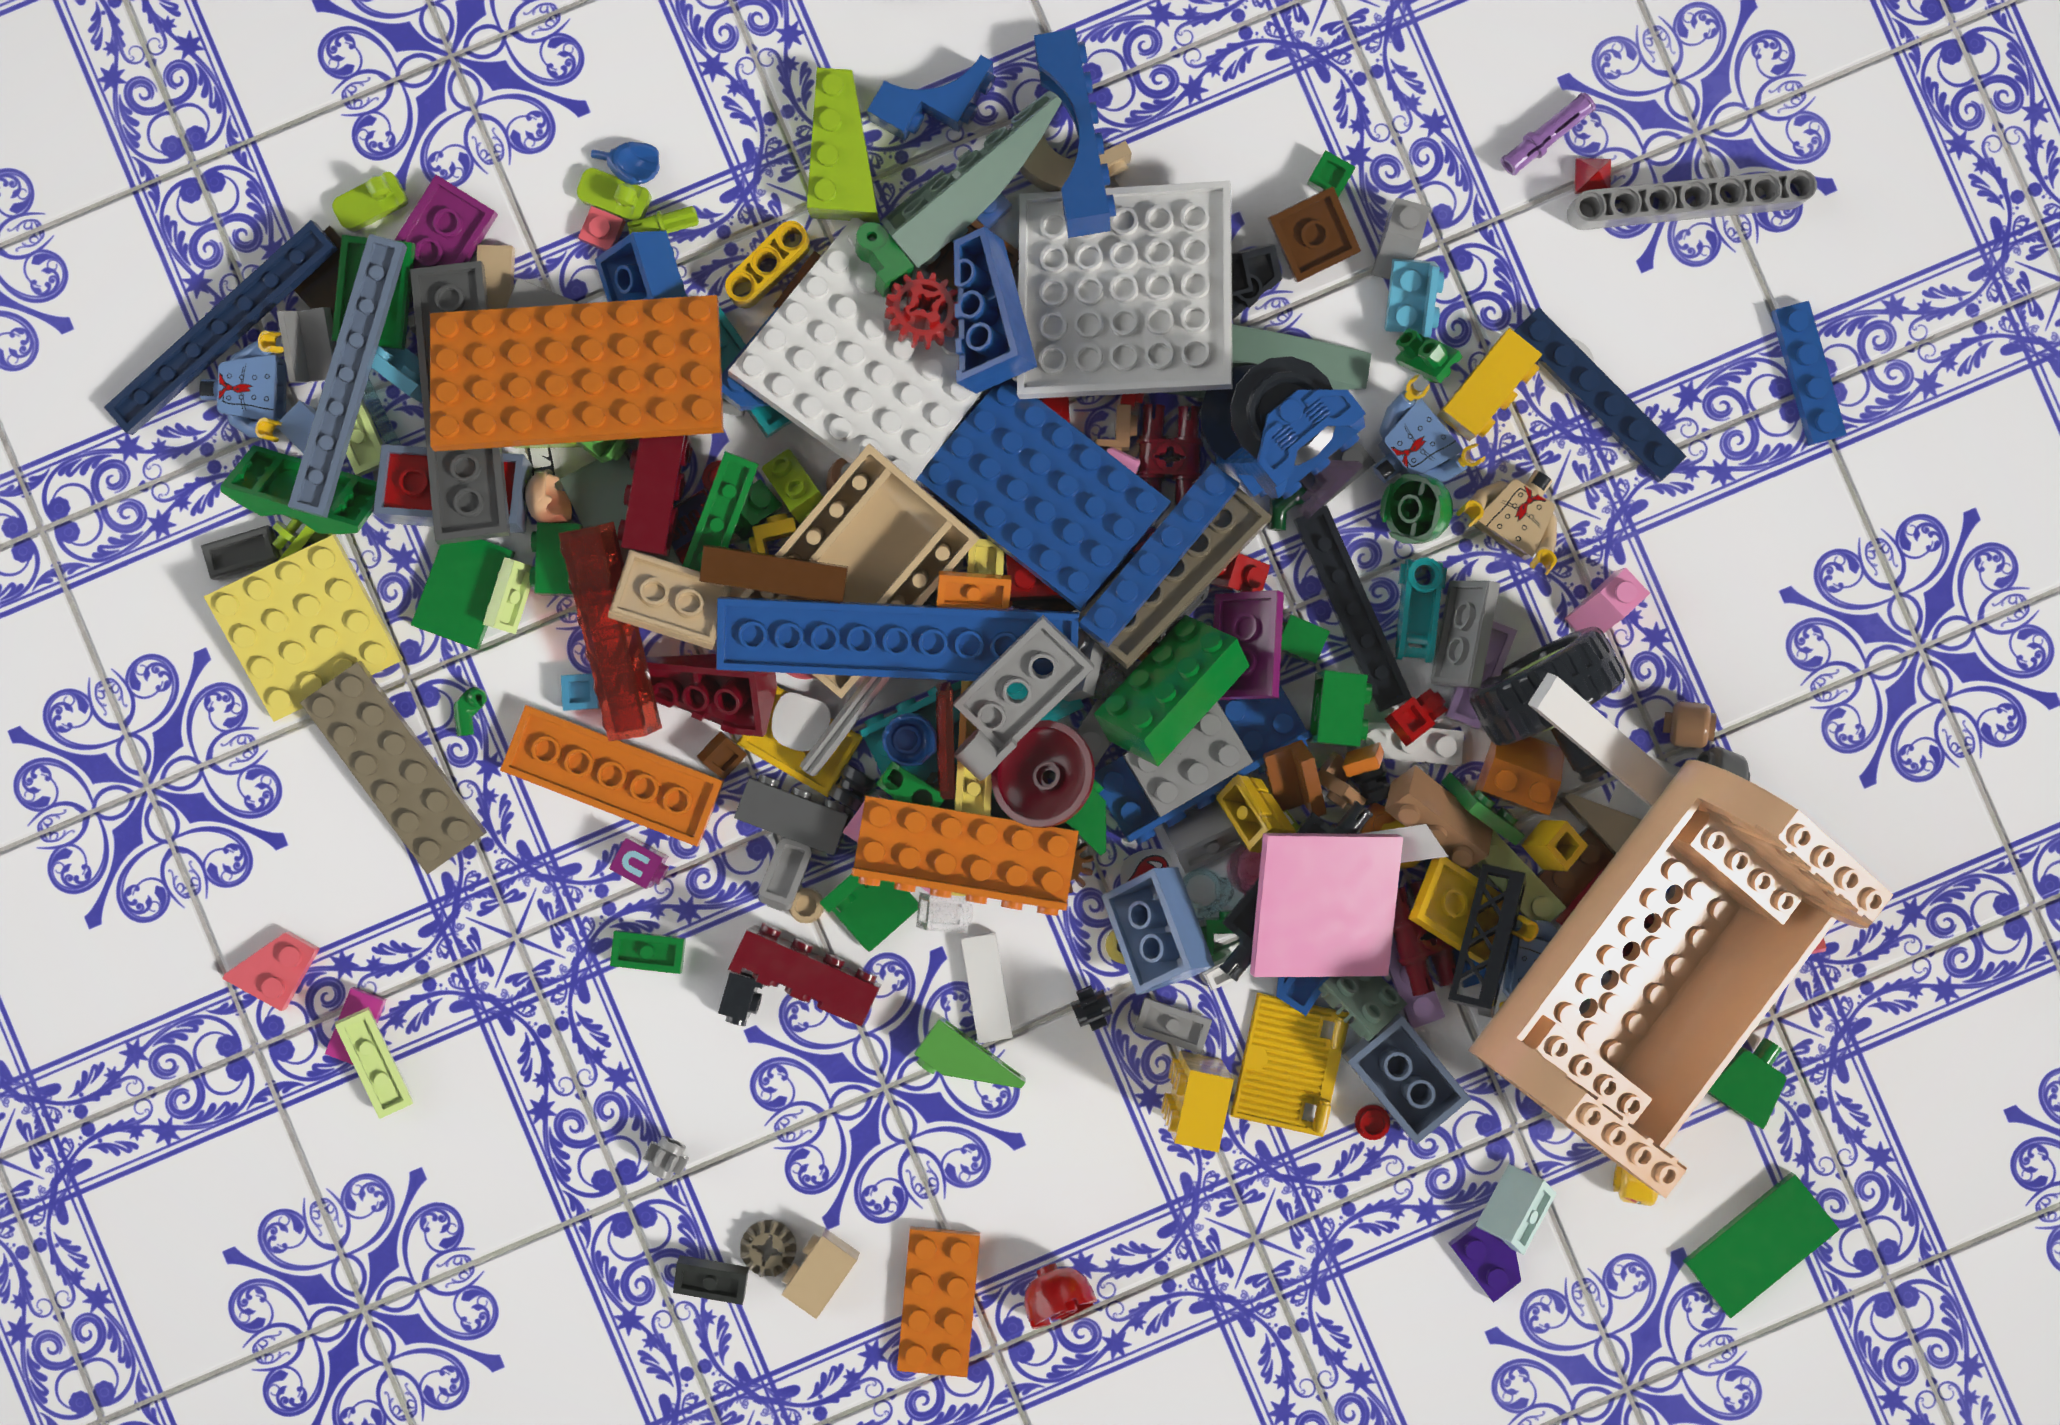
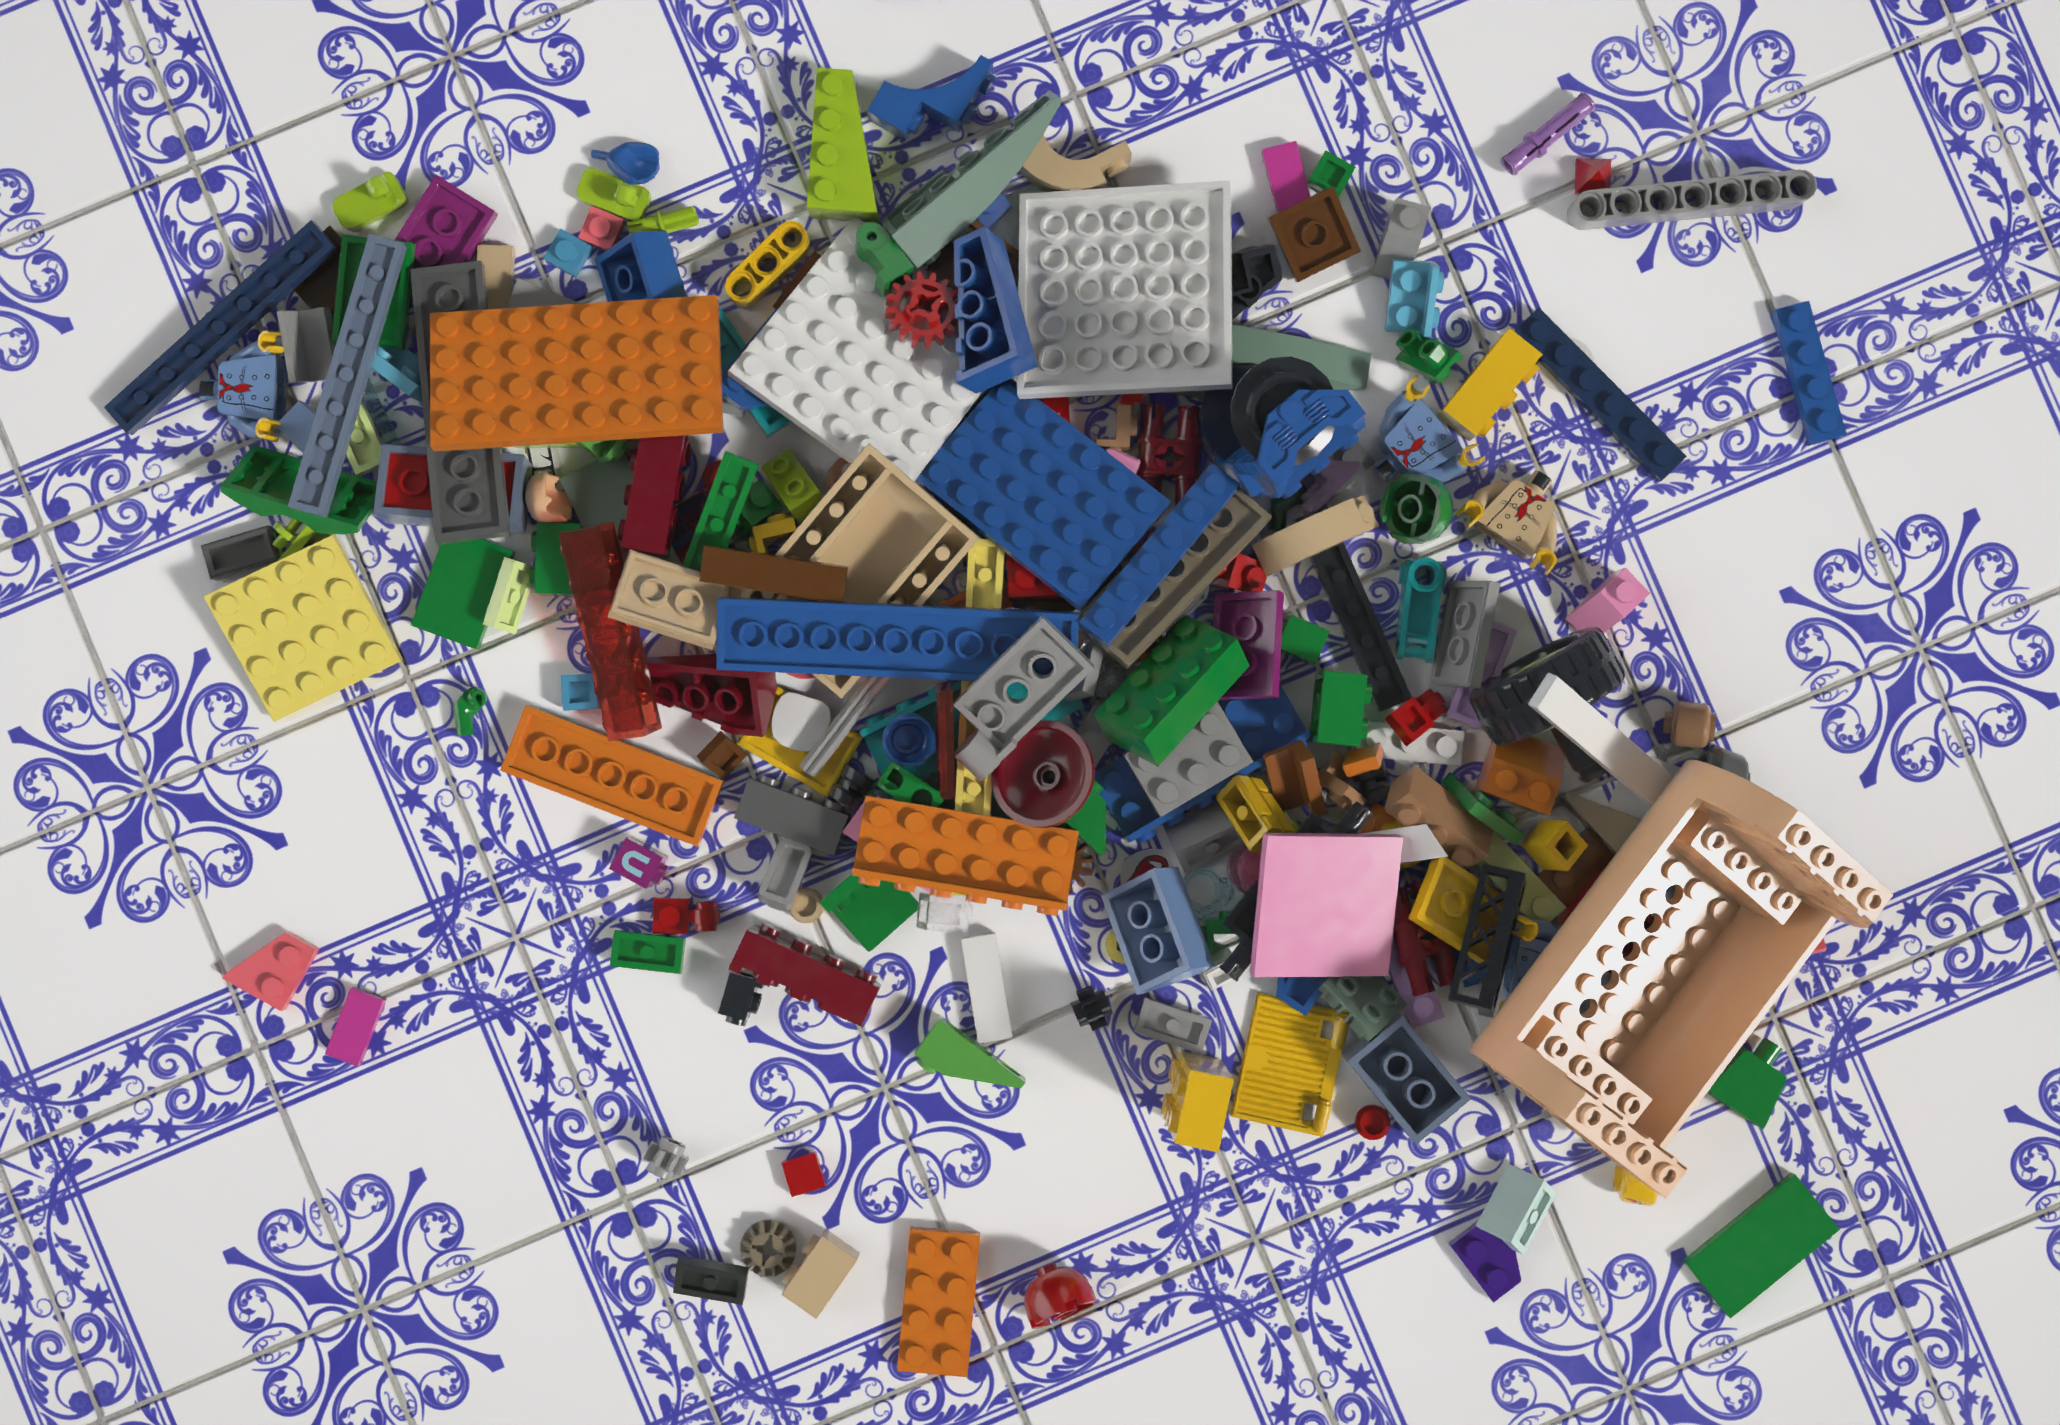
(373, 1062): yellowish green plate -> none
(393, 767): dark tan plate -> none
(568, 253): none -> dark azure plate
(675, 916): none -> red plate
(803, 1174): none -> red tile
(973, 590): orange plate -> none
(1084, 193): blue arch -> none
(1285, 175): none -> dark pink tile
(1315, 534): none -> tan arch

